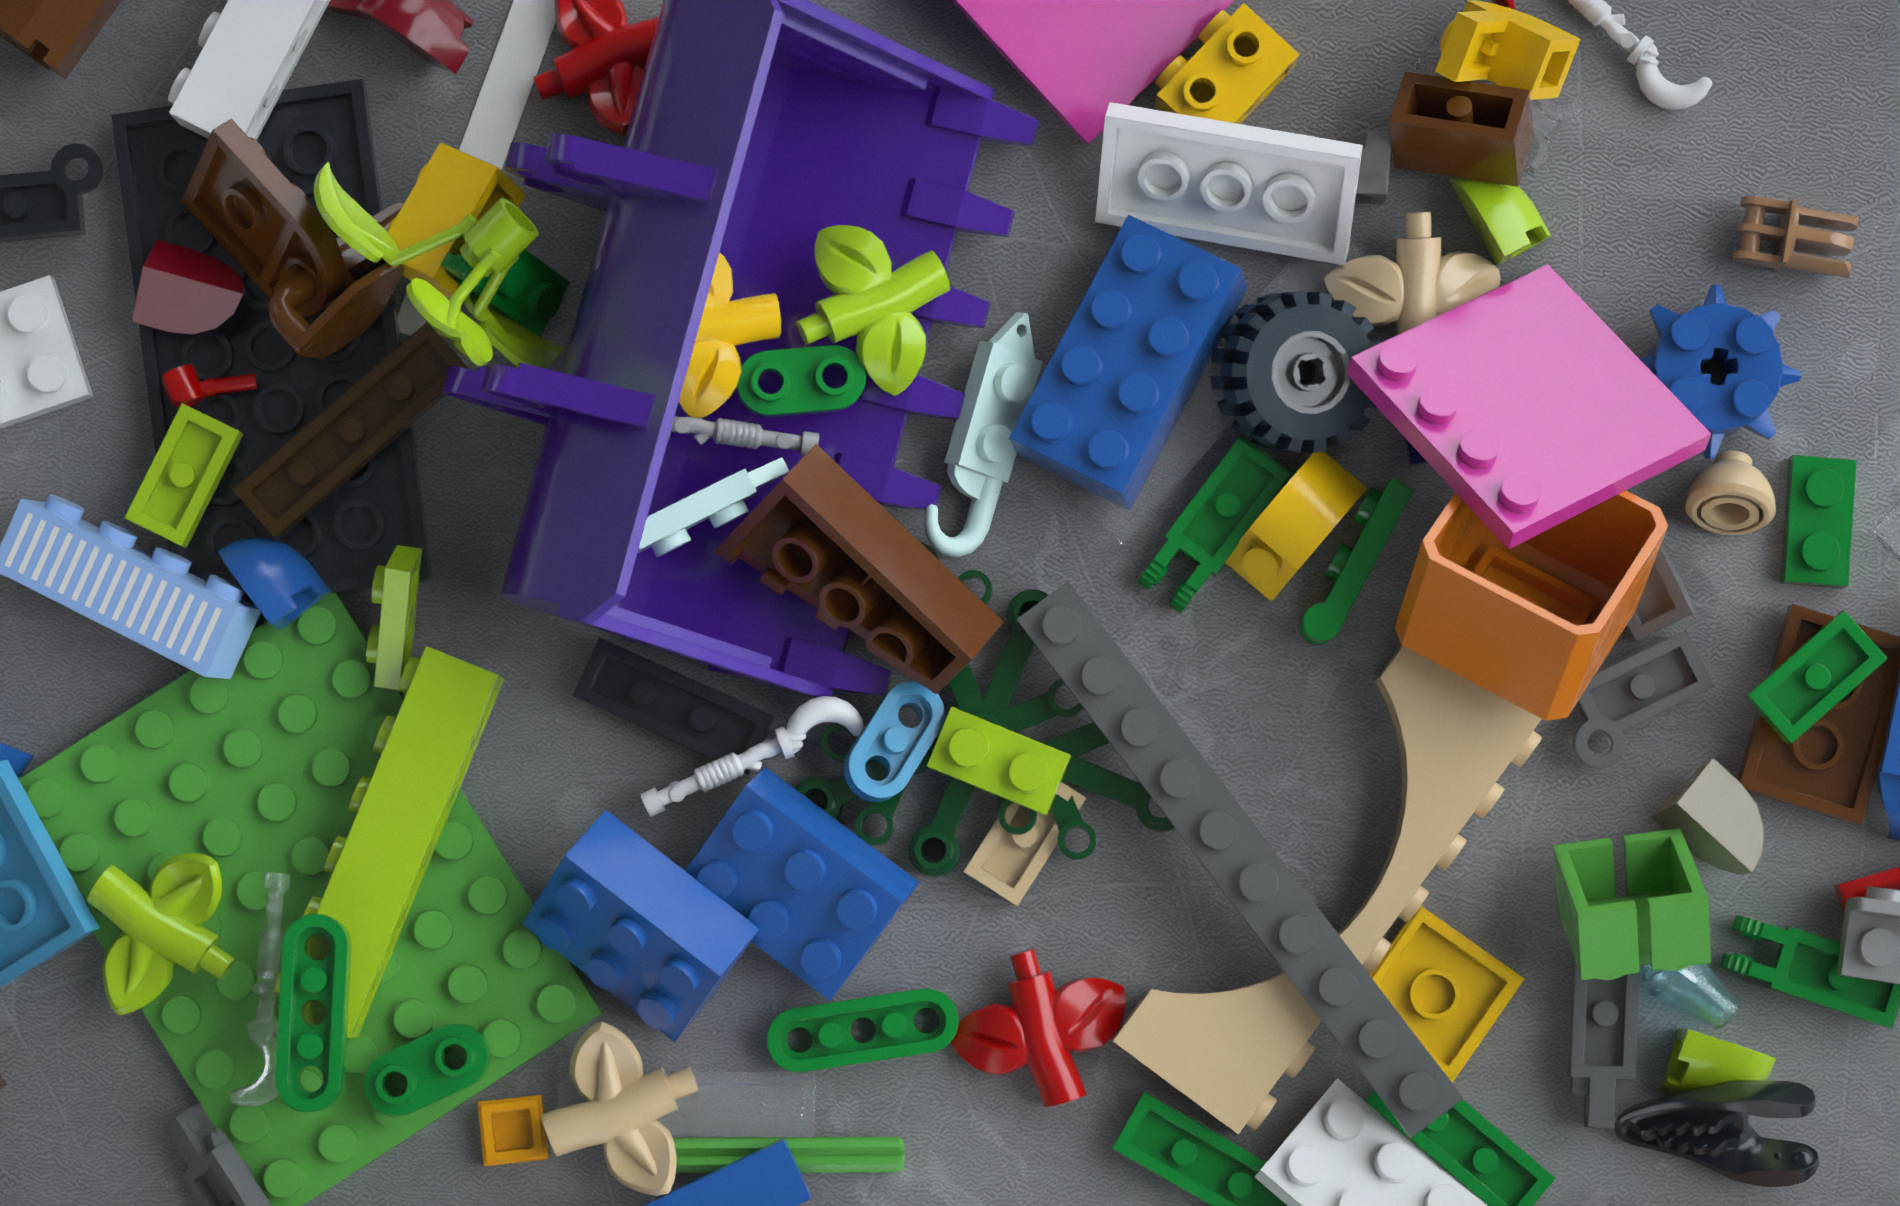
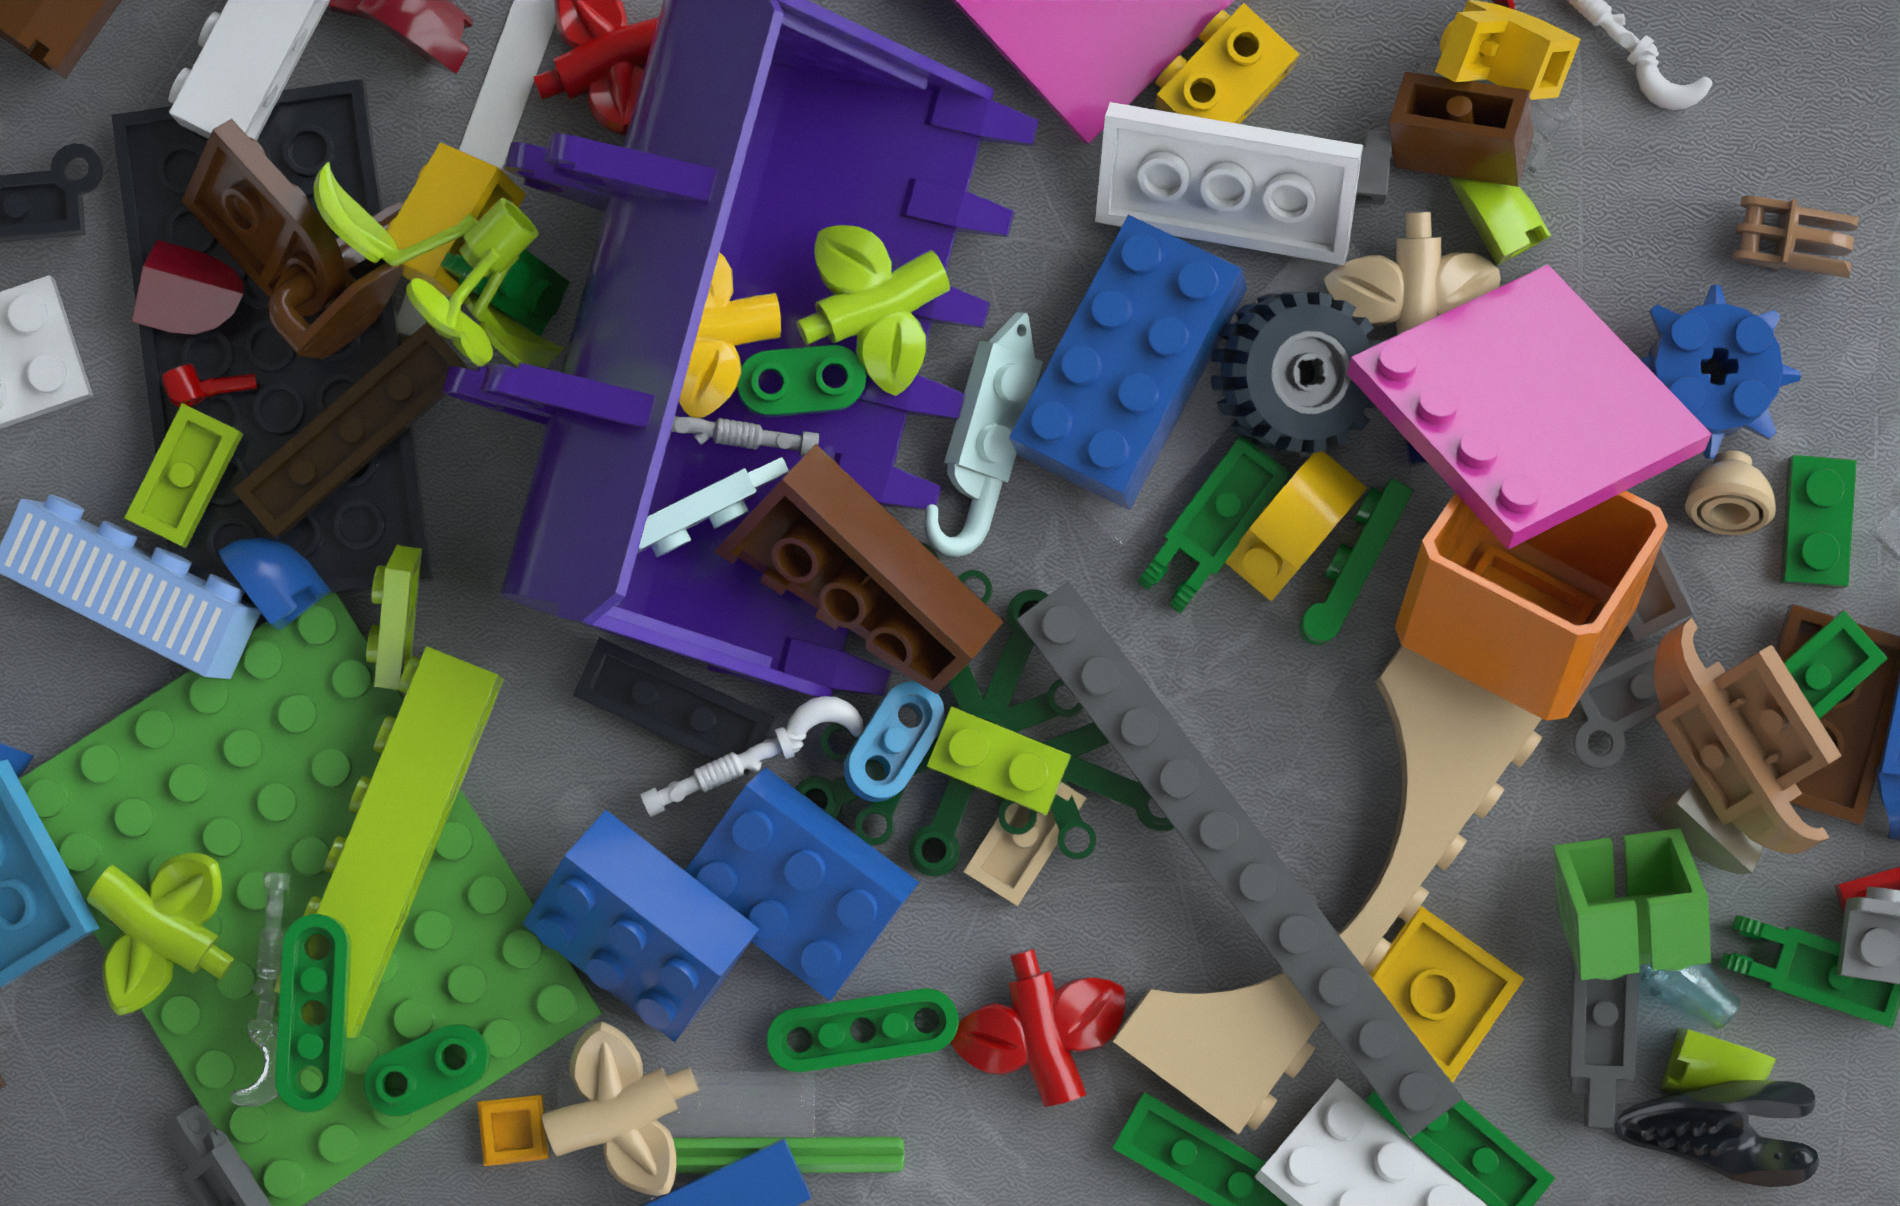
(1743, 738): none -> medium nougat plate

